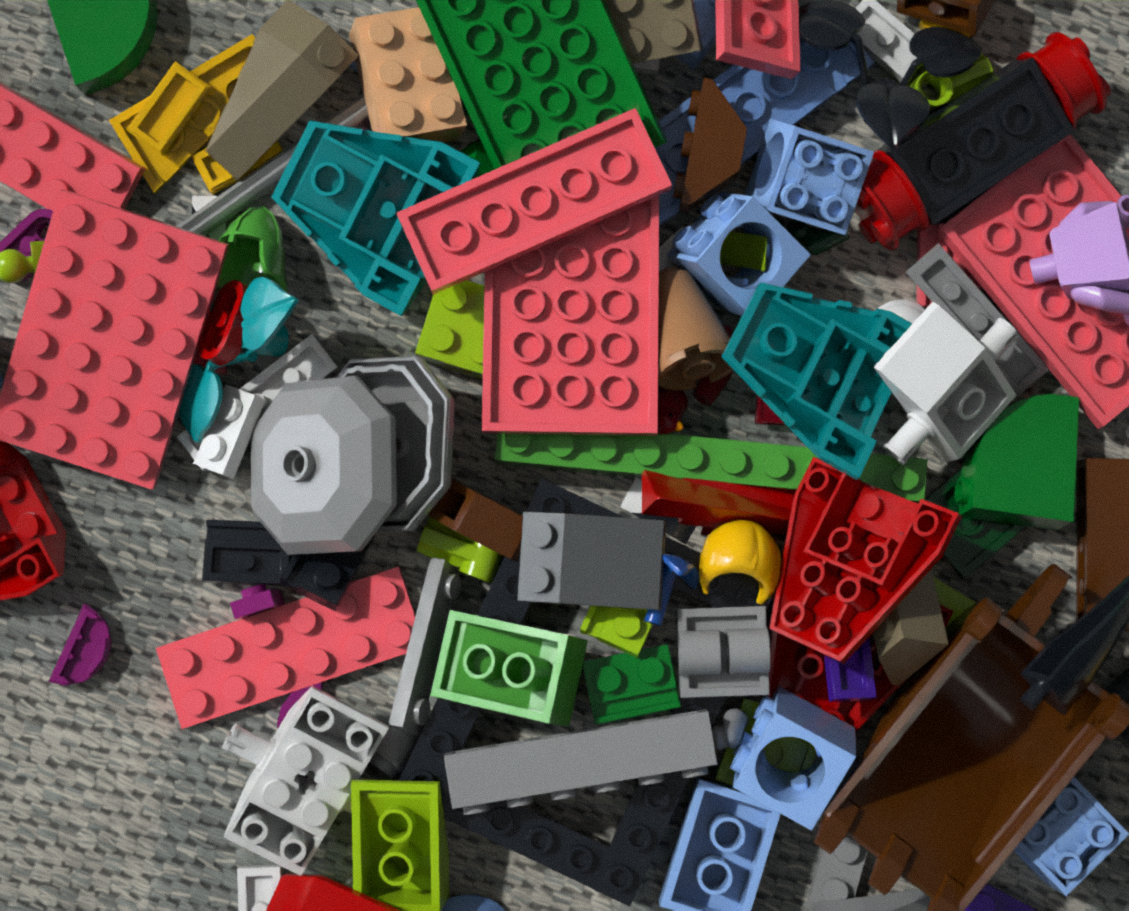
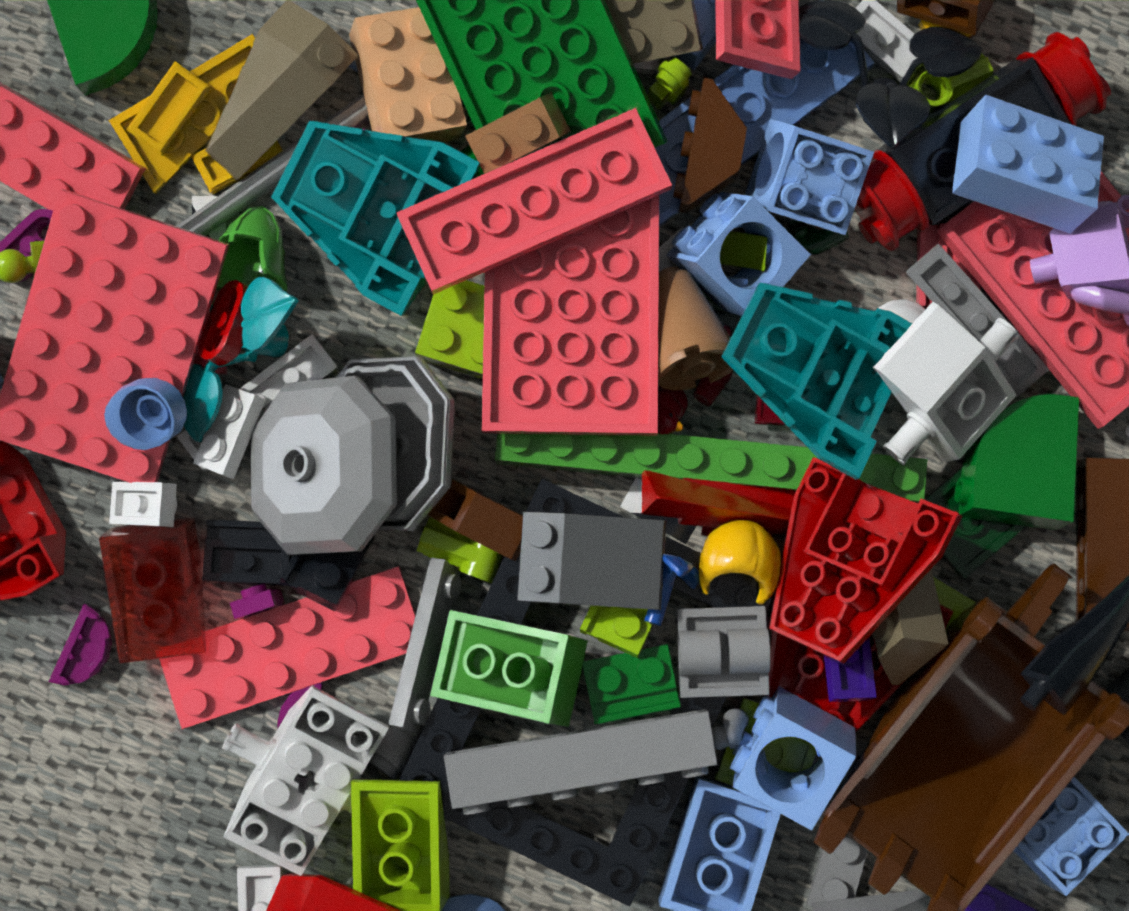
(143, 504): none -> white plate
(145, 413): none -> medium blue hat
(155, 590): none -> clear red slope
(518, 133): none -> medium nougat brick
(670, 83): none -> lime plate
(1028, 164): none -> light blue brick

